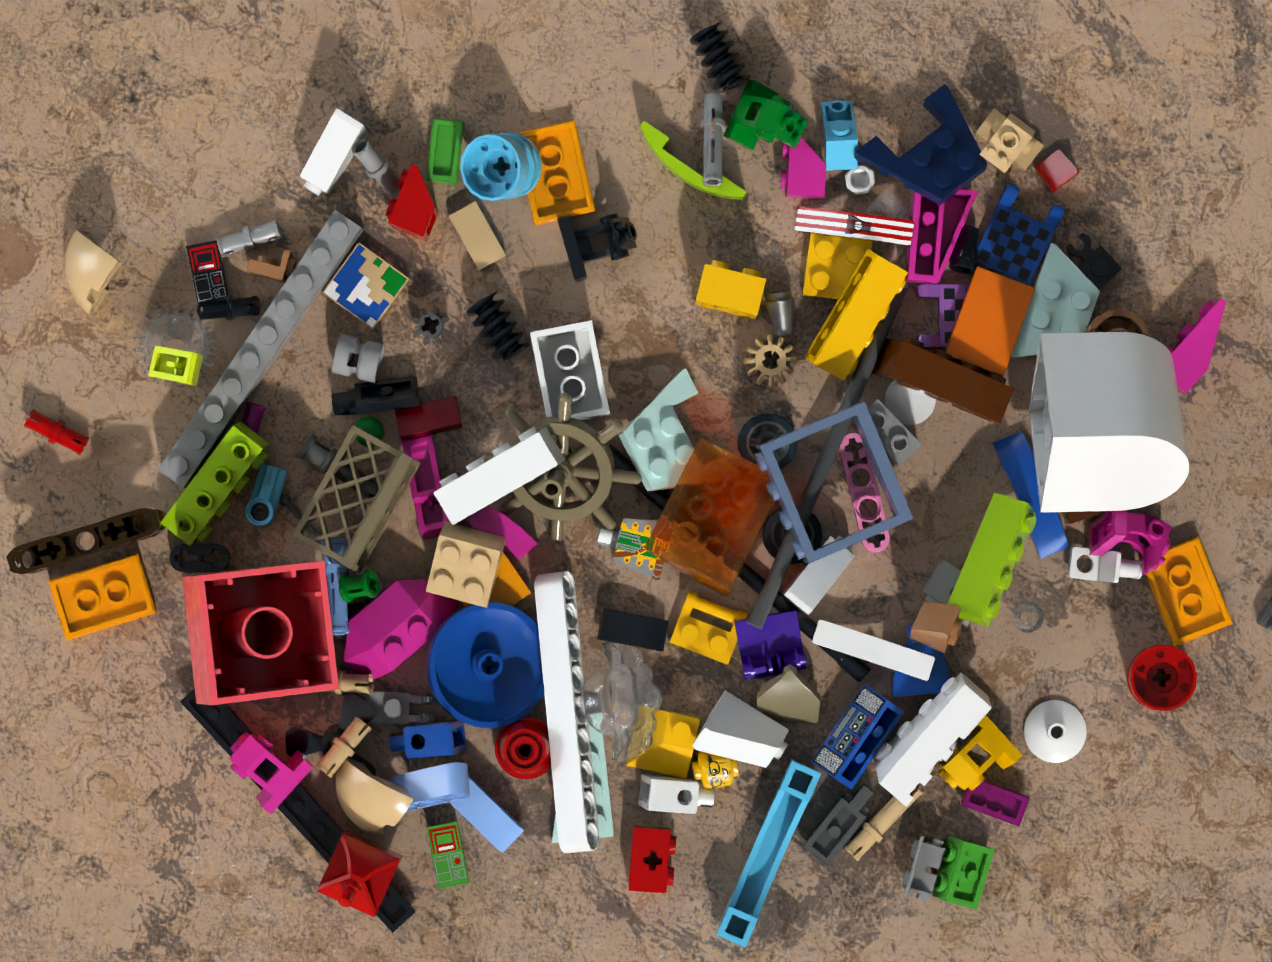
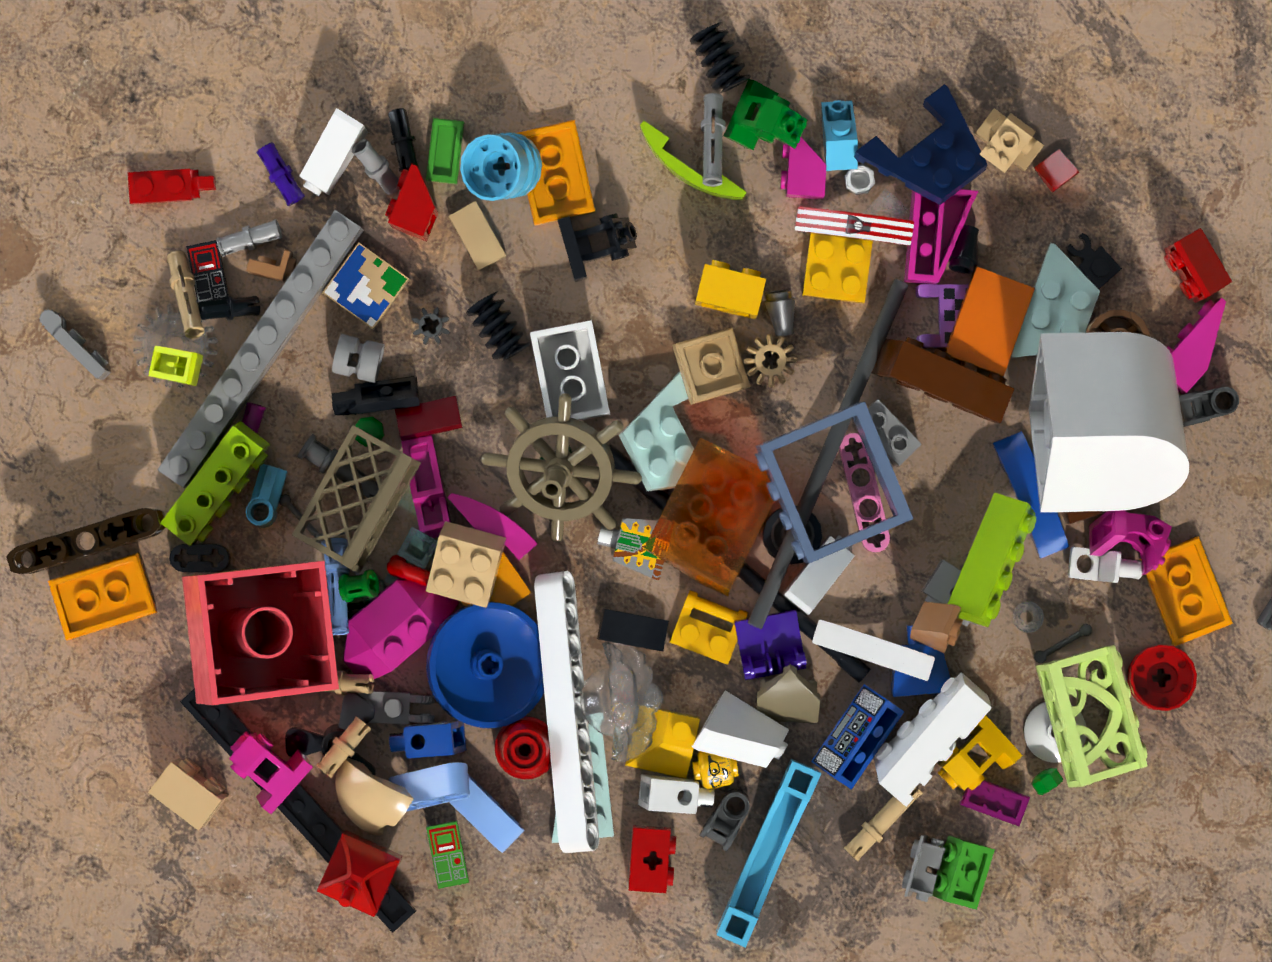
(56, 432): red pin -> none
(73, 343): none -> light grey hinge
(88, 271): tan brick -> none
(167, 186): none -> red hinge
(179, 266): none -> tan pin
(189, 792): none -> tan brick
(280, 174): none -> dark purple pin
(401, 569): none -> red arm
(402, 139): none -> black axle
(416, 549): none -> clear light blue slope
(499, 475): white brick -> none
(711, 366): none -> tan tile
(726, 820): none -> dark grey piece
(765, 426): wheel -> none
(839, 825): dark grey hinge -> none
(856, 315): yellow brick -> none
(908, 404): white sticker -> none
(1015, 241): blue flag -> none
(1041, 656): none -> dark grey hinge
(1046, 780): none -> green tile
(1121, 716): none -> yellowish green fence
(1197, 266): none -> red slope
(1205, 405): none -> dark grey piece

